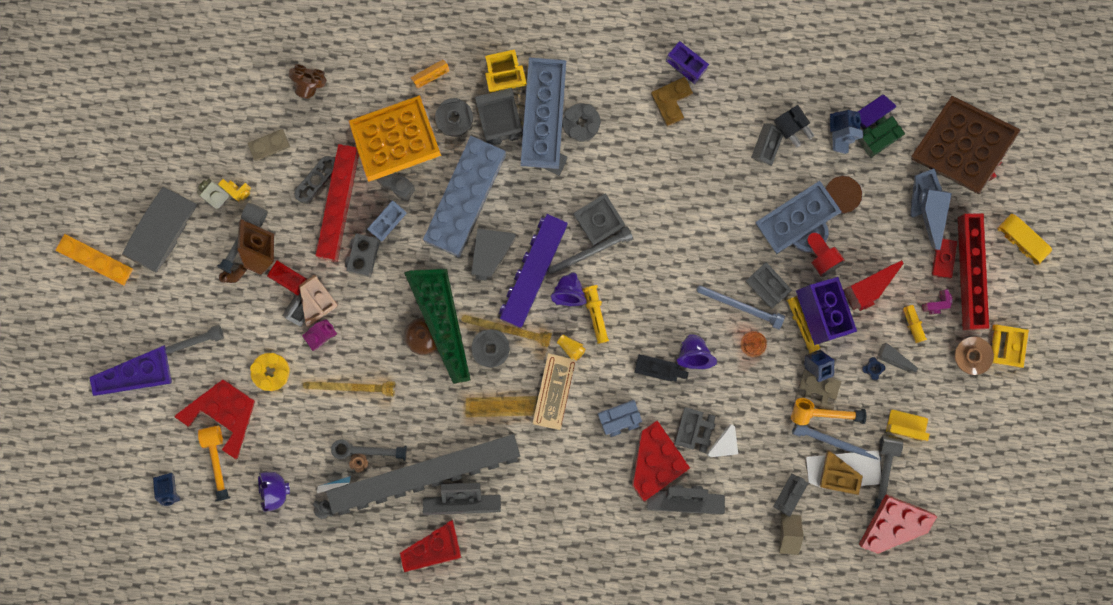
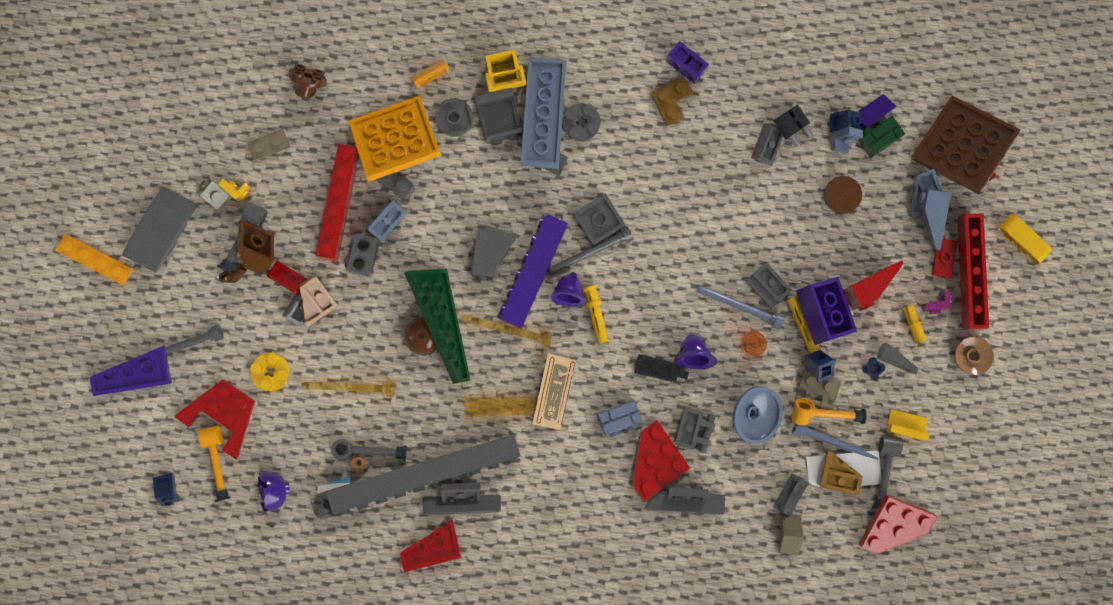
(303, 187): dark grey beam -> none
(319, 334): magenta bracket -> none
(464, 196): sand blue brick -> none
(501, 349): dark grey plate -> none
(571, 347): yellow cone -> none
(725, 444): white slope -> none
(764, 417): none -> sand blue dish
(804, 225): sand blue plate -> none
(1014, 345): yellow plate -> none

